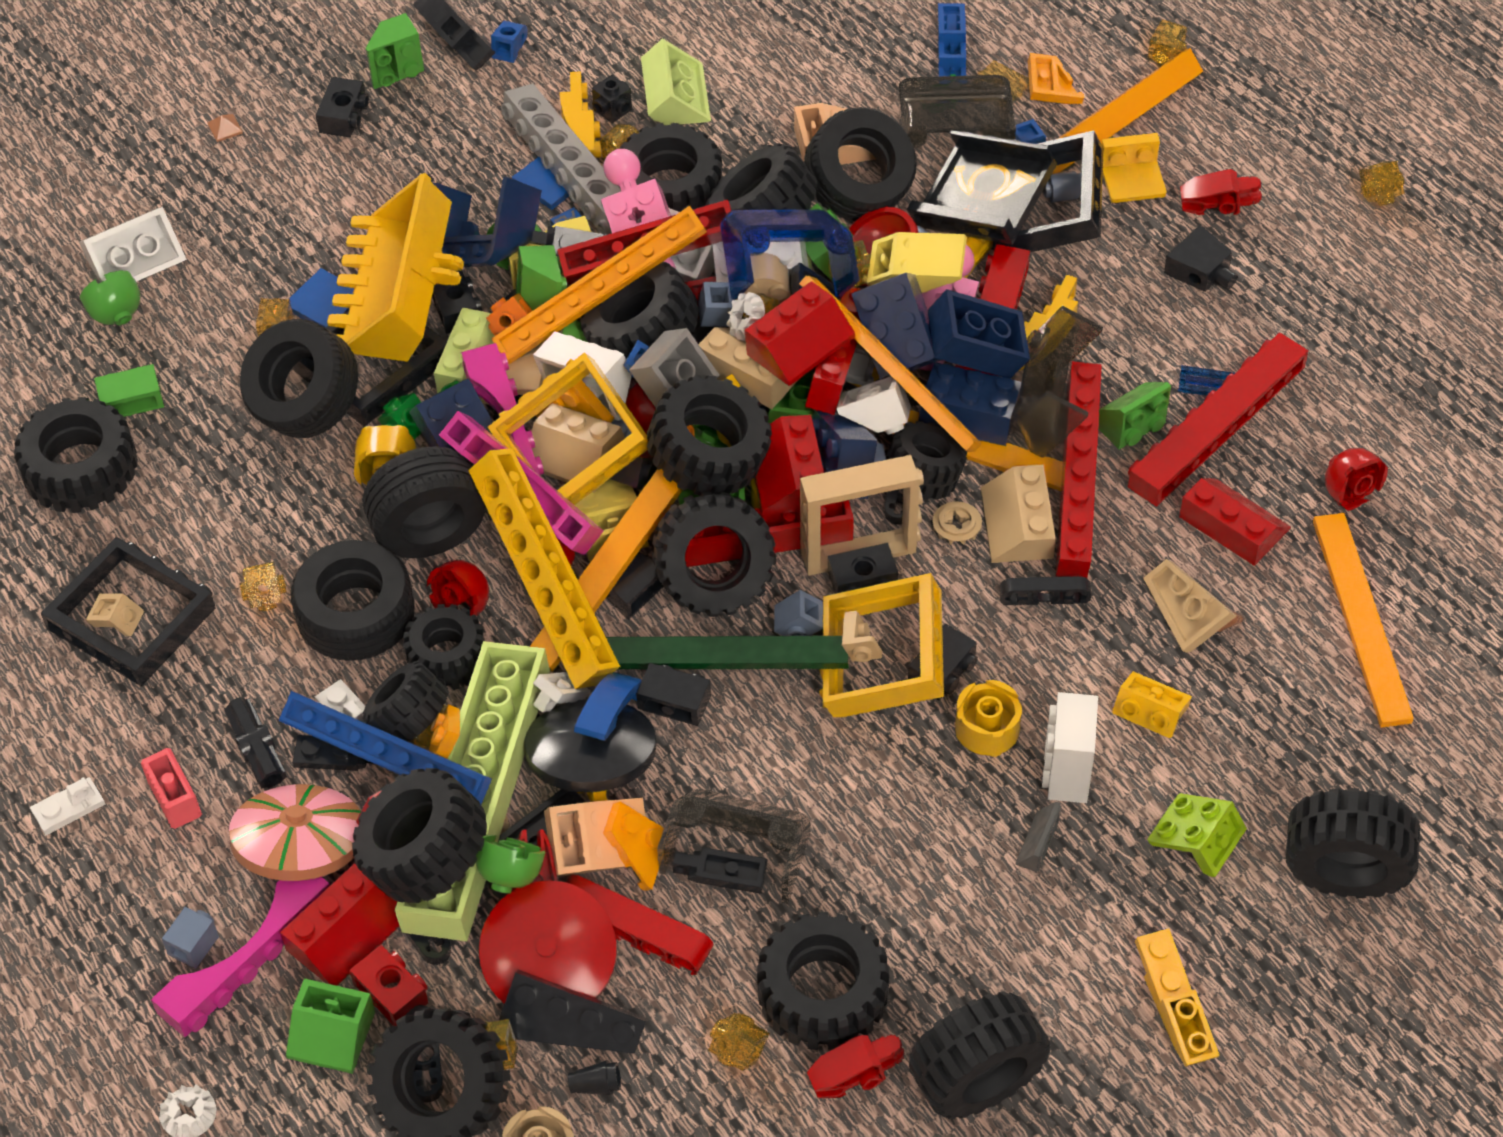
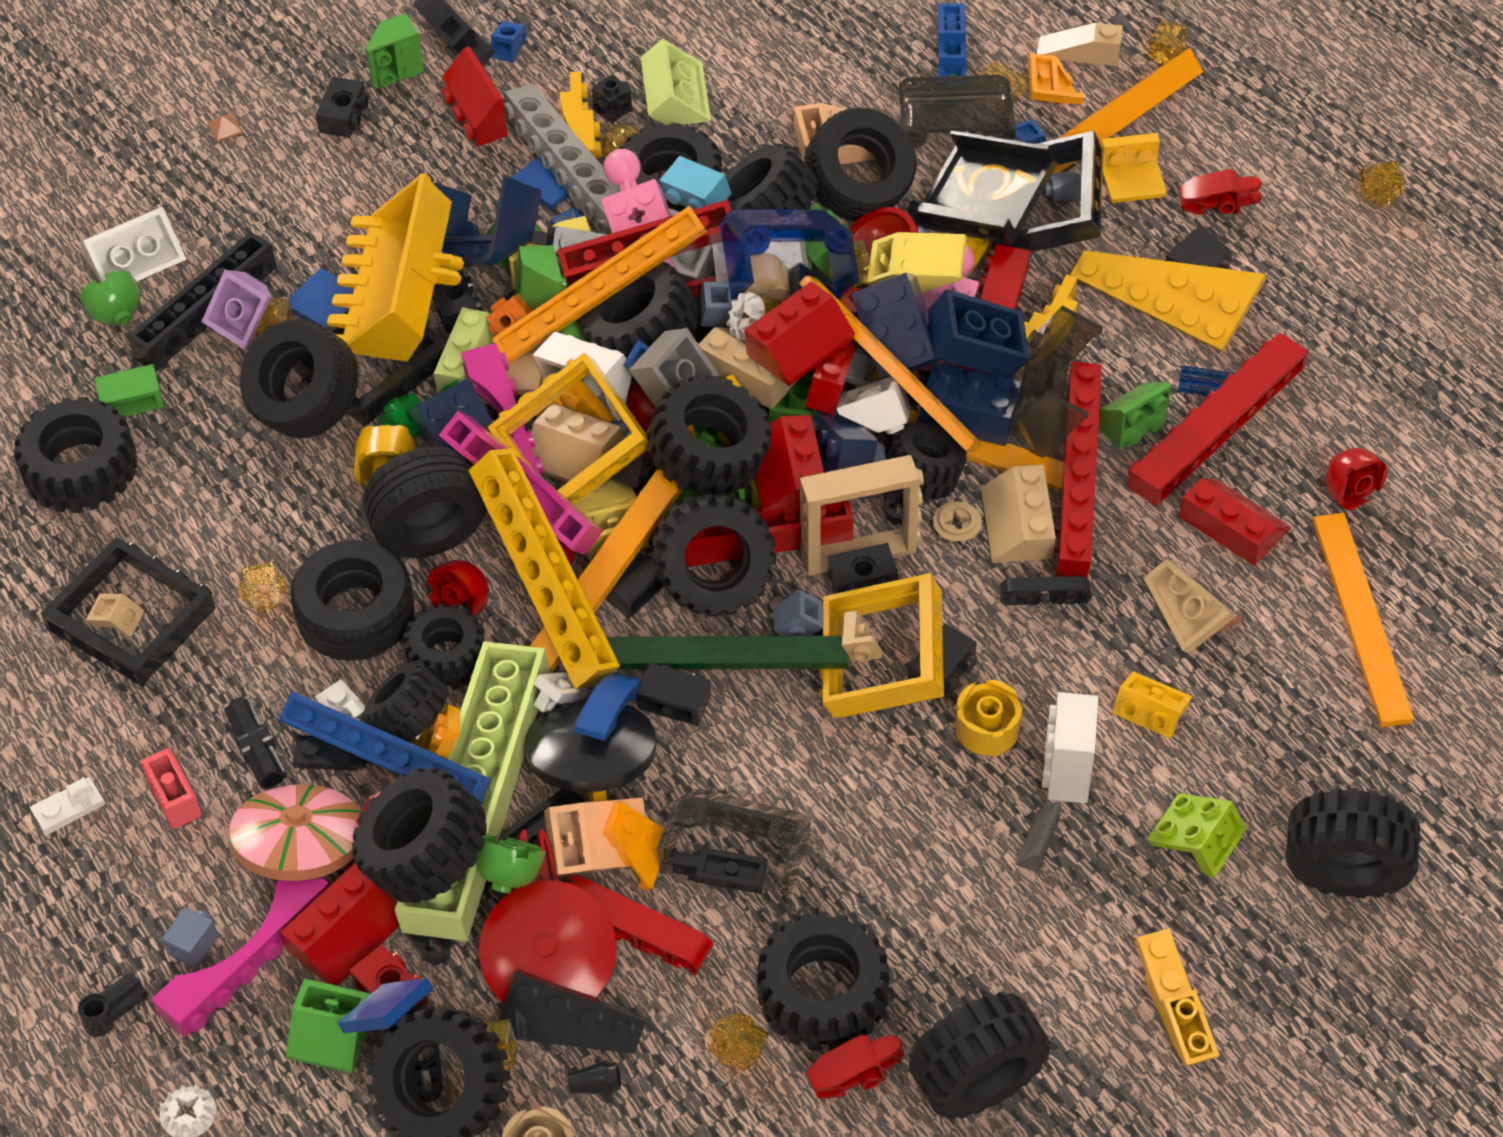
(110, 1004): none -> black piece
(181, 317): none -> black brick
(237, 307): none -> lavender slope
(385, 1005): none -> blue tile
(474, 99): none -> red slope
(694, 184): none -> medium azure brick
(1085, 44): none -> tan slope
(1187, 297): none -> yellow wing

